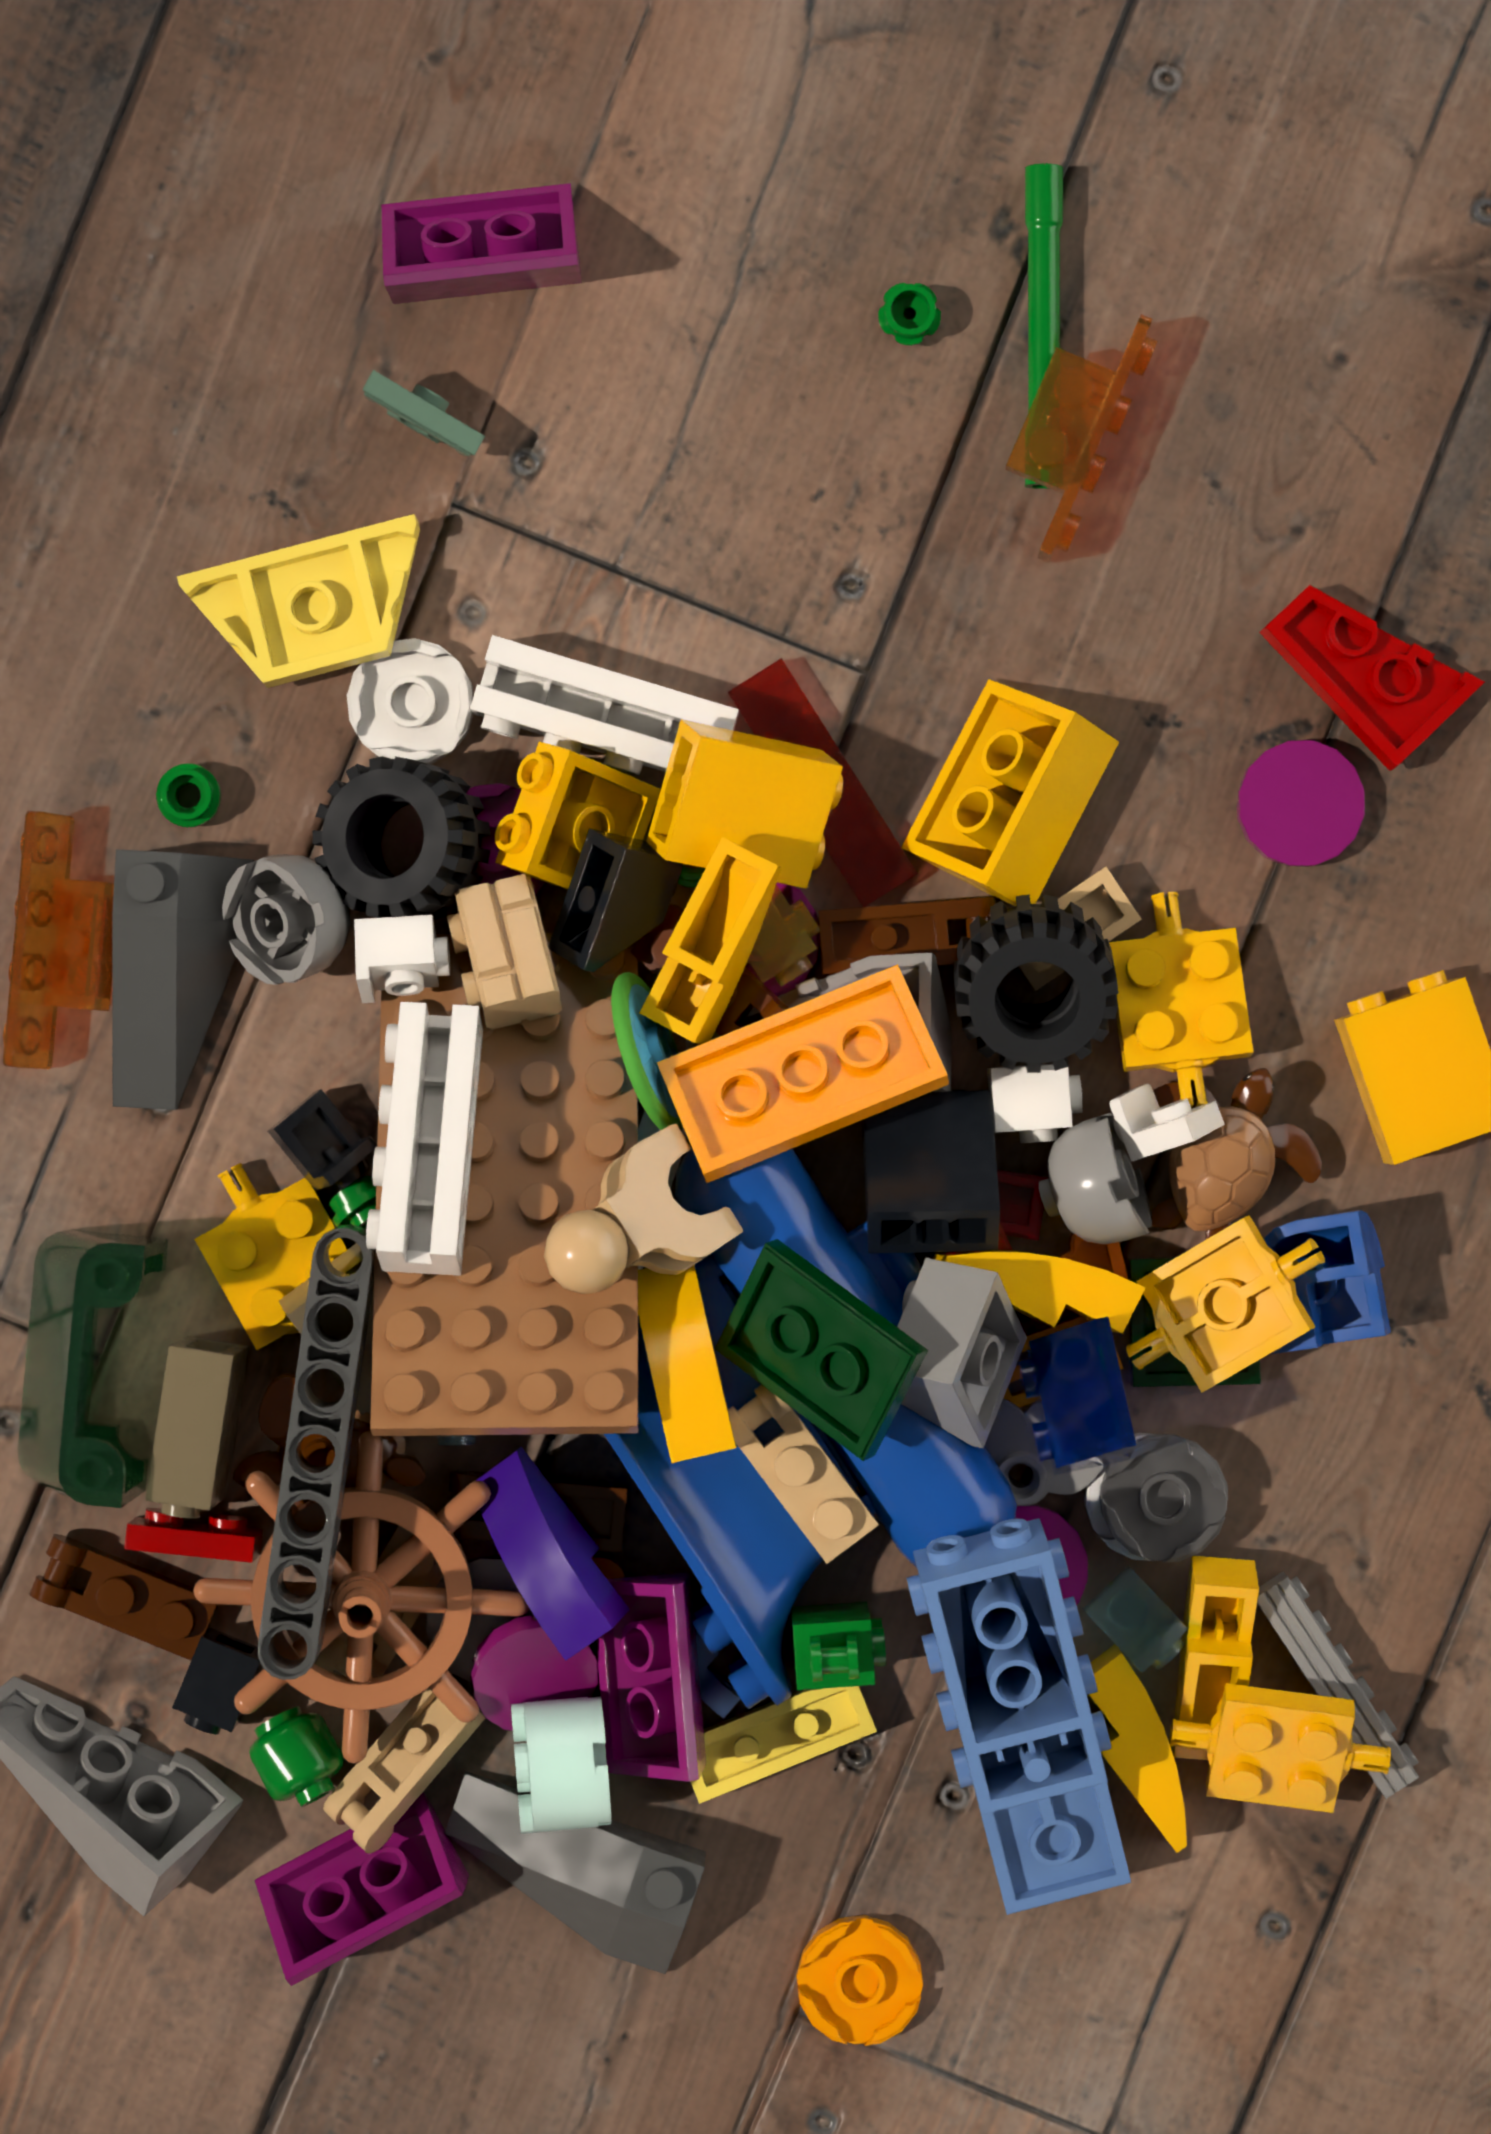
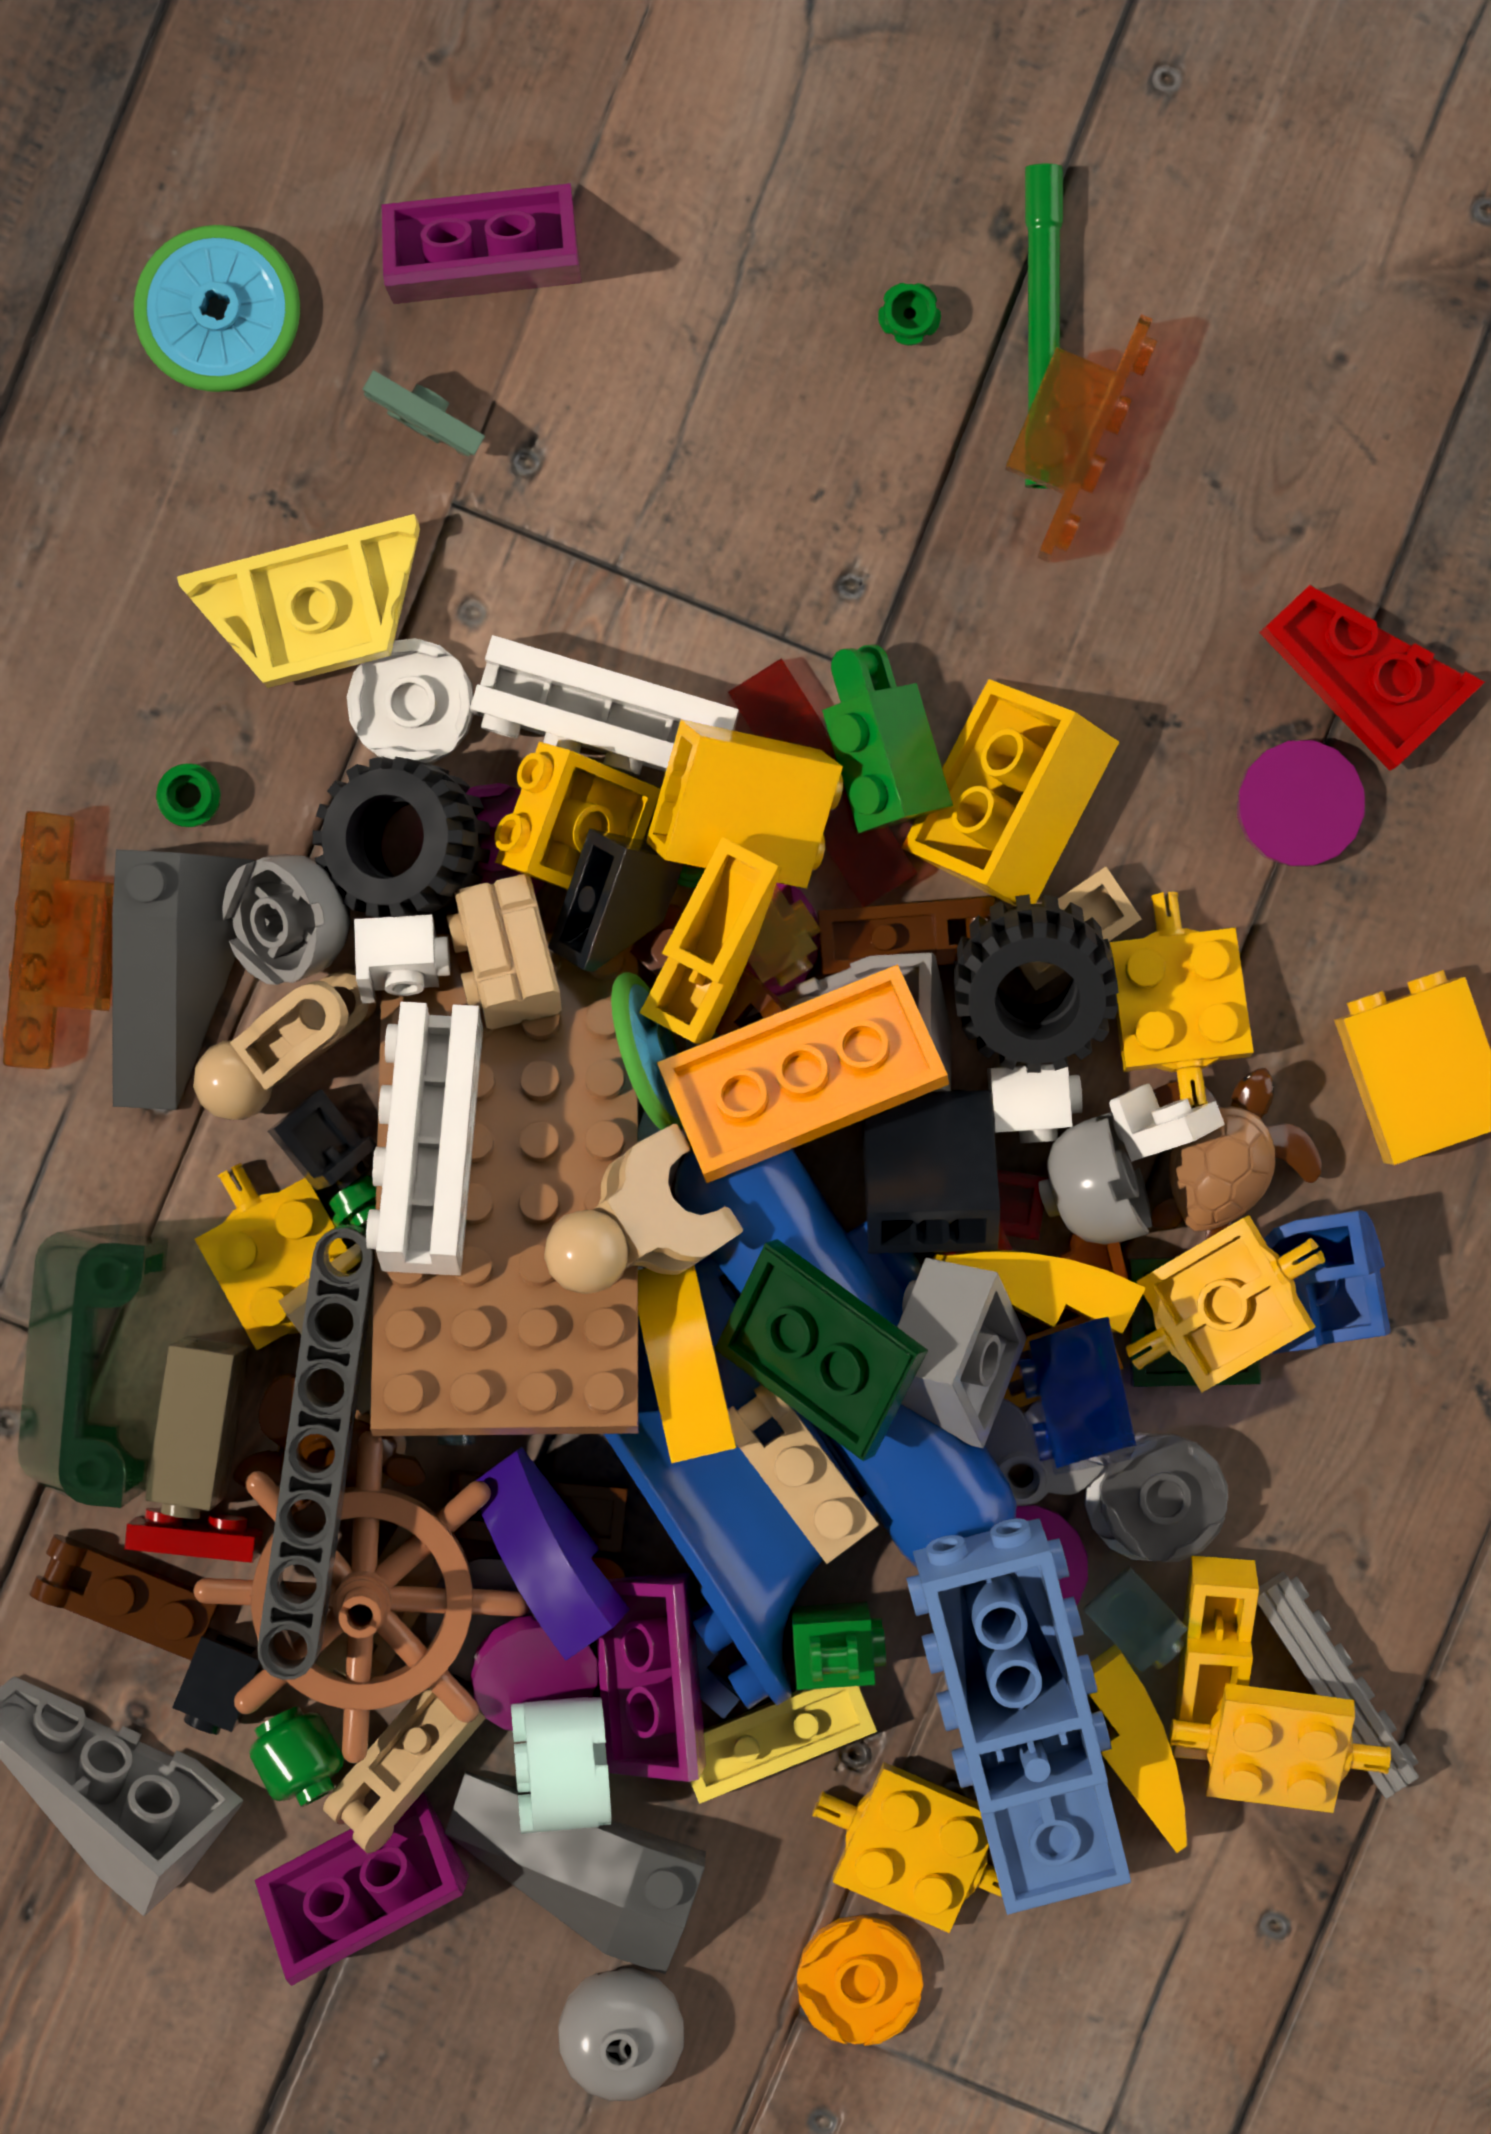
(176, 294): none -> medium azure wheel
(239, 1075): none -> tan piece
(624, 2008): none -> light grey cylinder
(883, 742): none -> green brick
(912, 1846): none -> yellow plate

